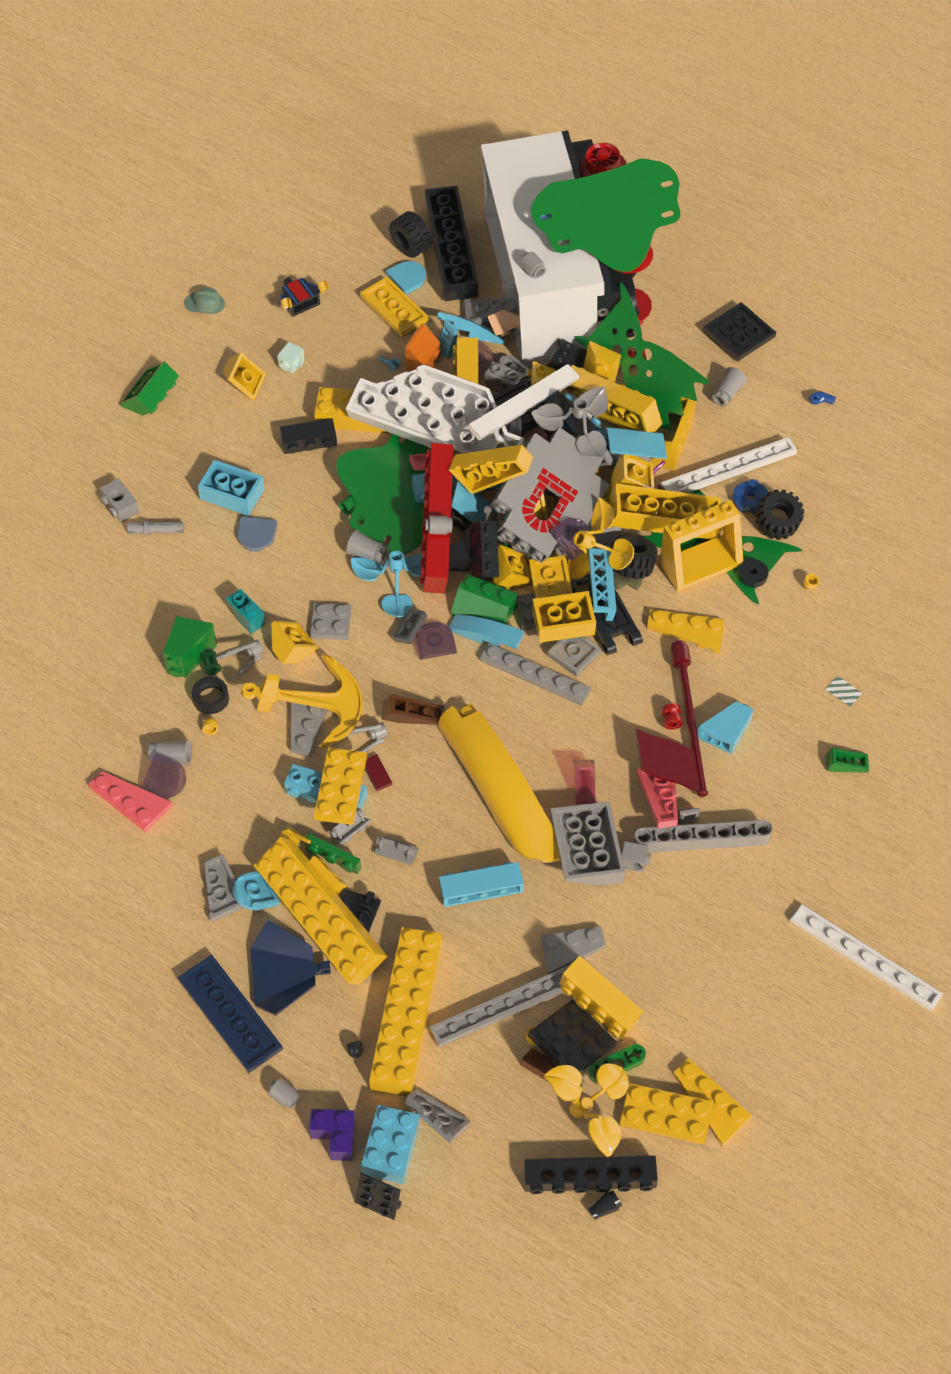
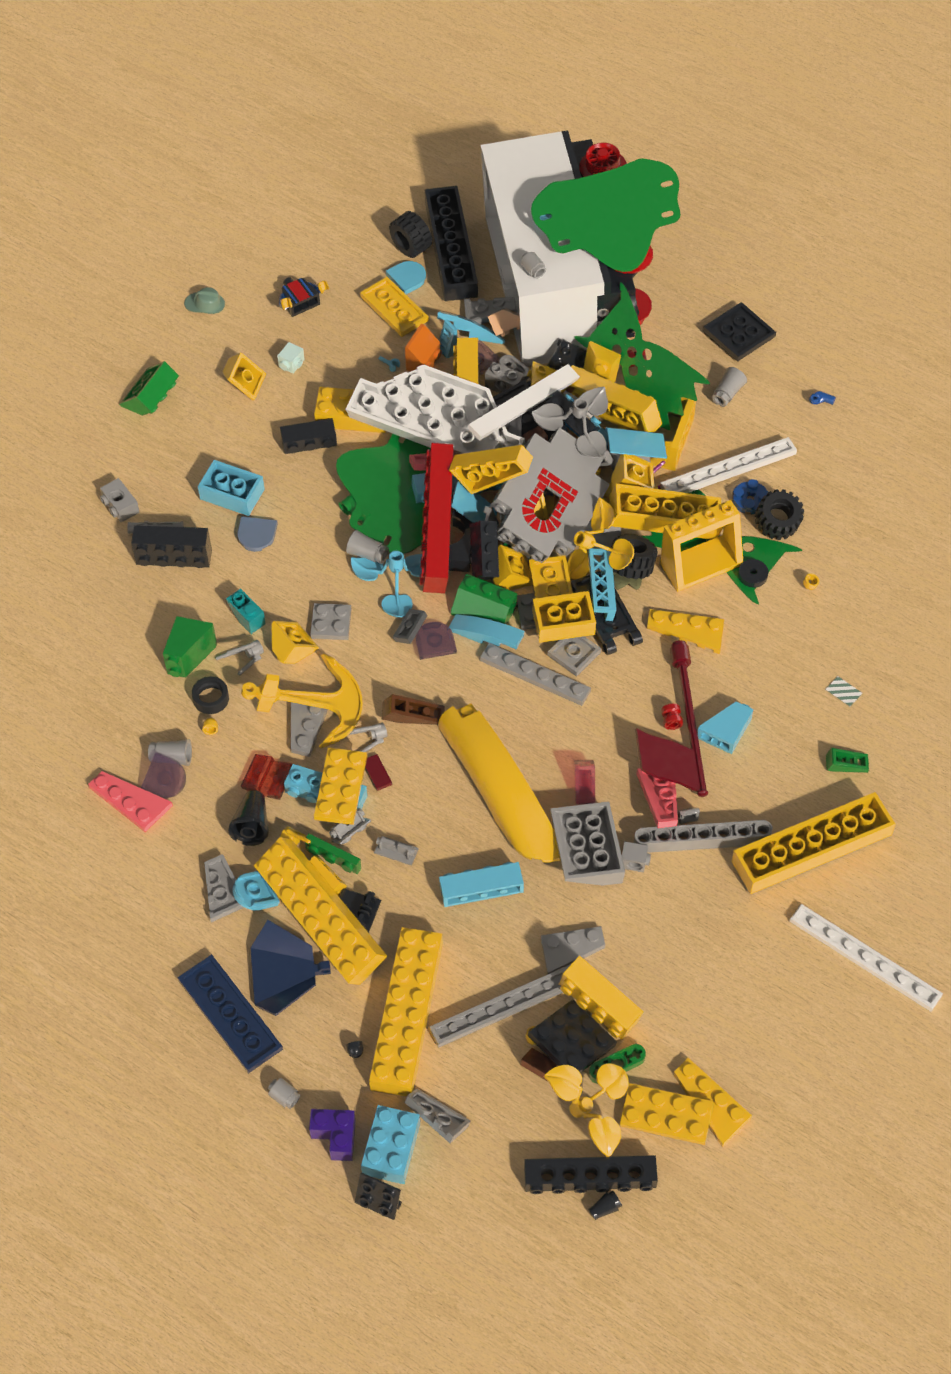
(171, 546): none -> black brick
(210, 662): dark green bush -> none
(250, 820): none -> black cone
(266, 776): none -> clear red slope
(438, 525): light grey brick -> none
(565, 533): tile -> none
(812, 842): none -> yellow brick

